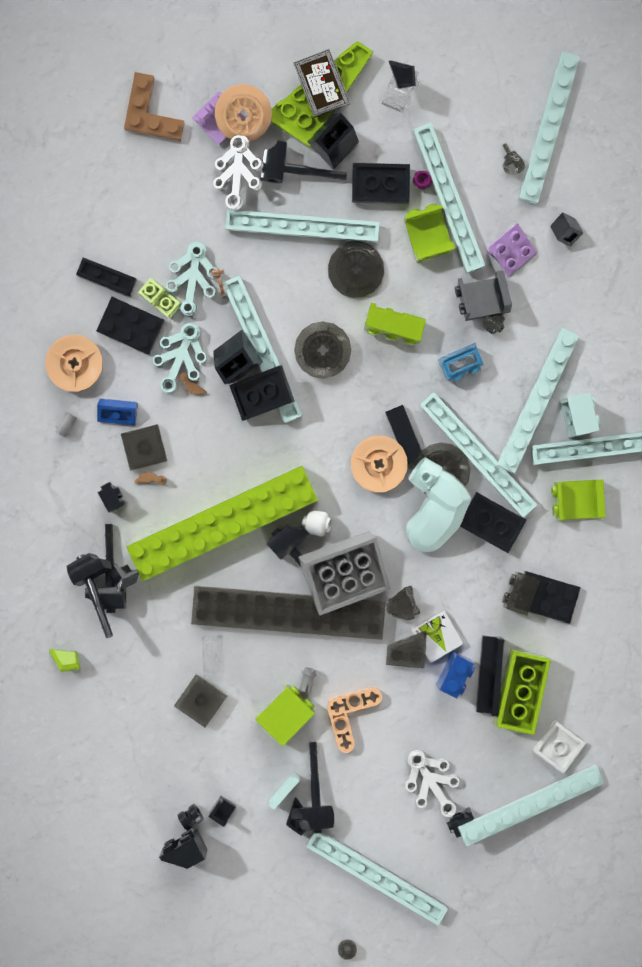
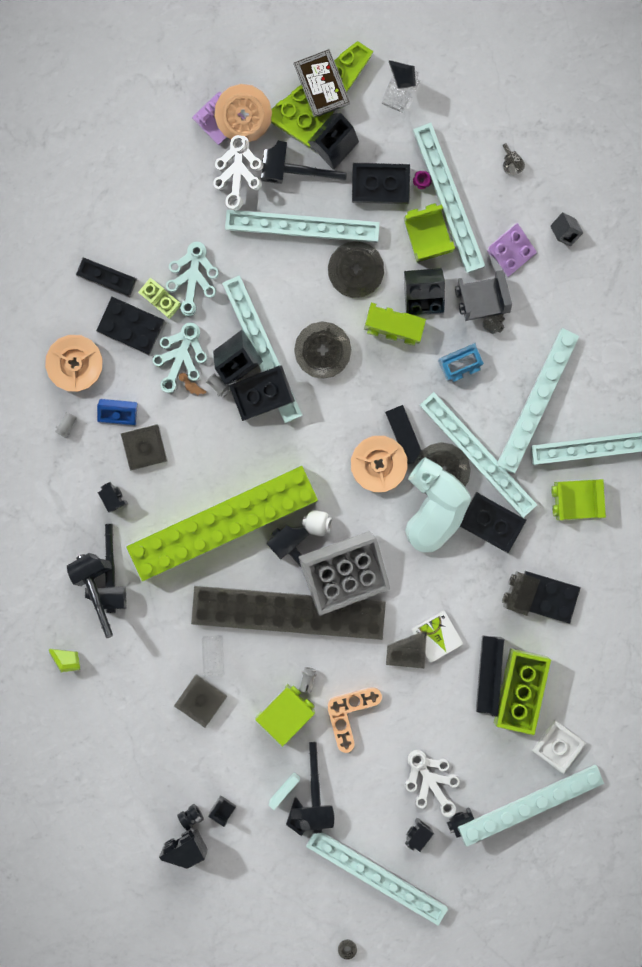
(123, 576): black panel -> none
(140, 120): medium nougat plate -> none
(149, 477): medium nougat piece -> none
(216, 274): medium nougat piece -> none
(218, 385): none -> light grey pin
(403, 604): clear smoke brick -> none
(418, 836): none -> black brick
(424, 291): none -> black slope
(455, 674): blue brick -> none
(549, 127): light aqua plate -> none
(580, 414): light aqua brick -> none

